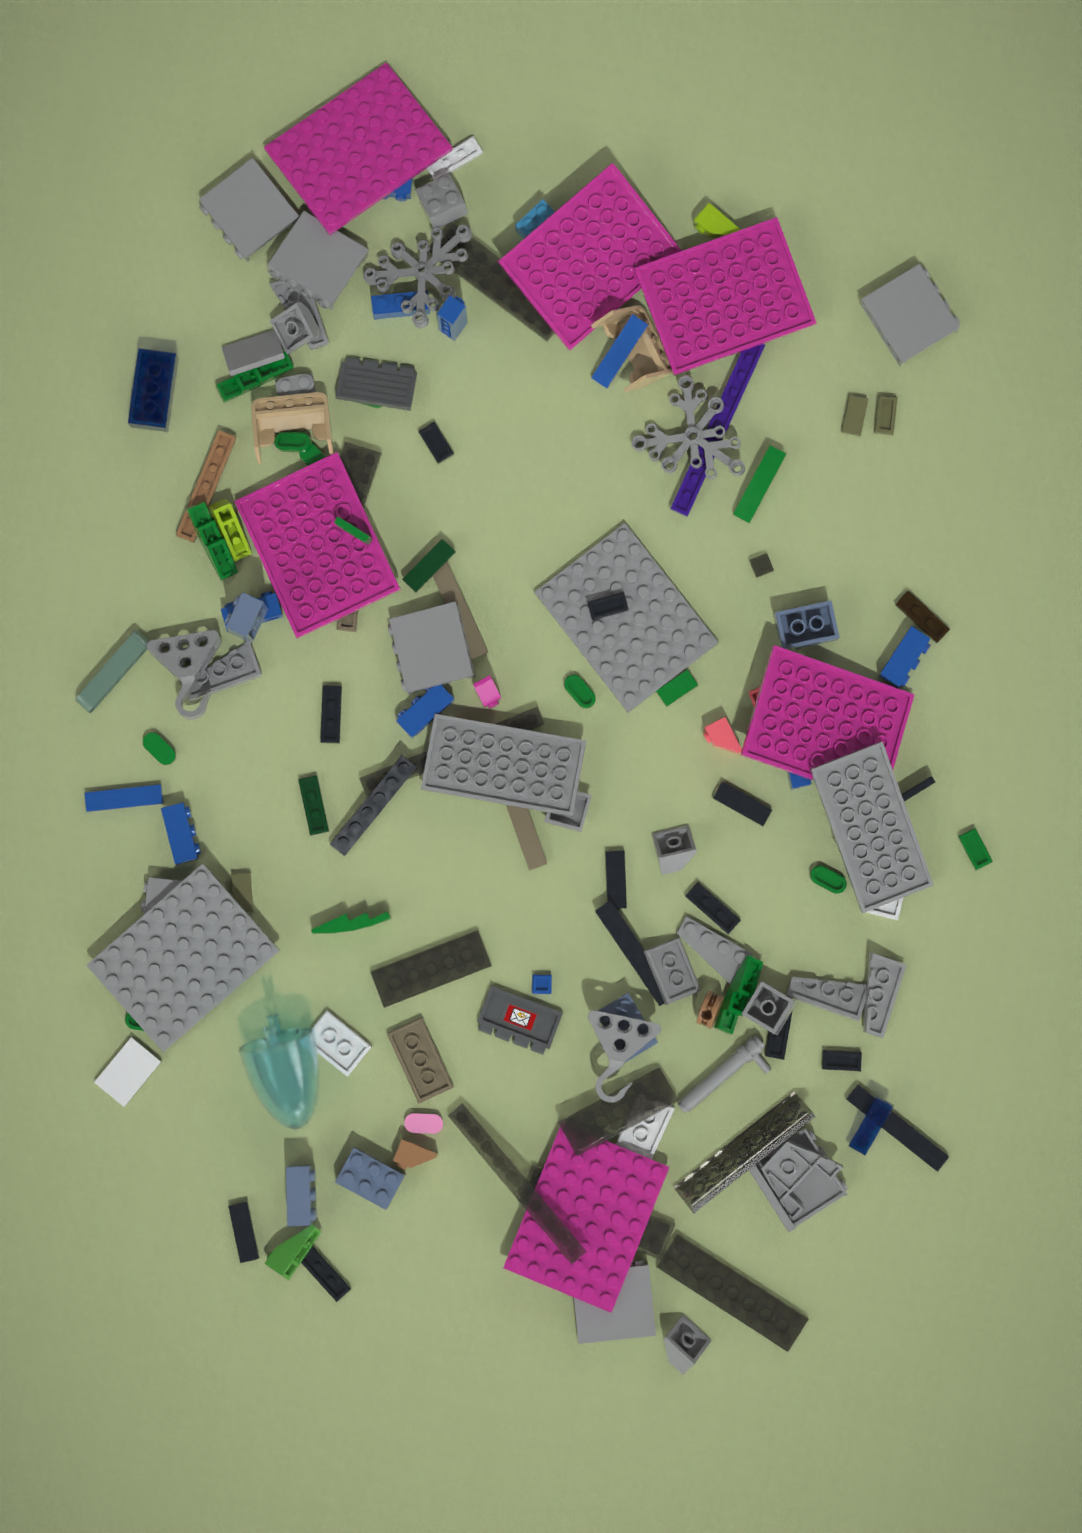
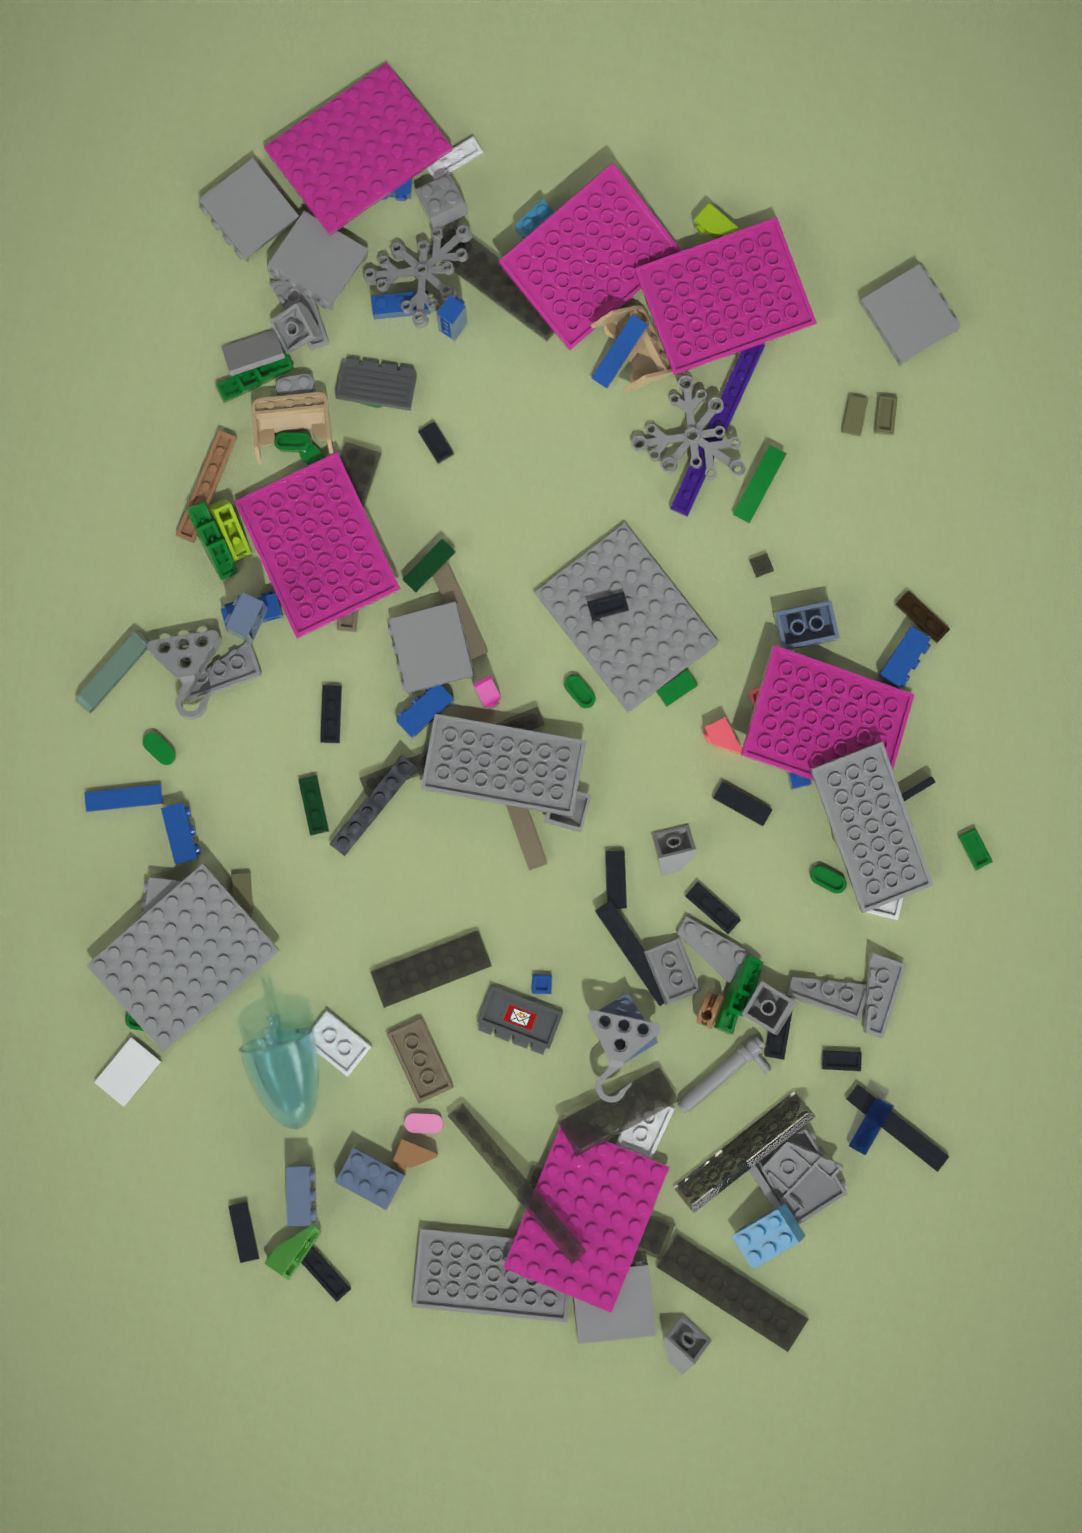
(153, 390): clear blue brick -> none
(343, 924): green slope -> none
(353, 531): green tile -> none
(468, 1276): none -> light grey plate
(768, 1236): none -> dark azure brick

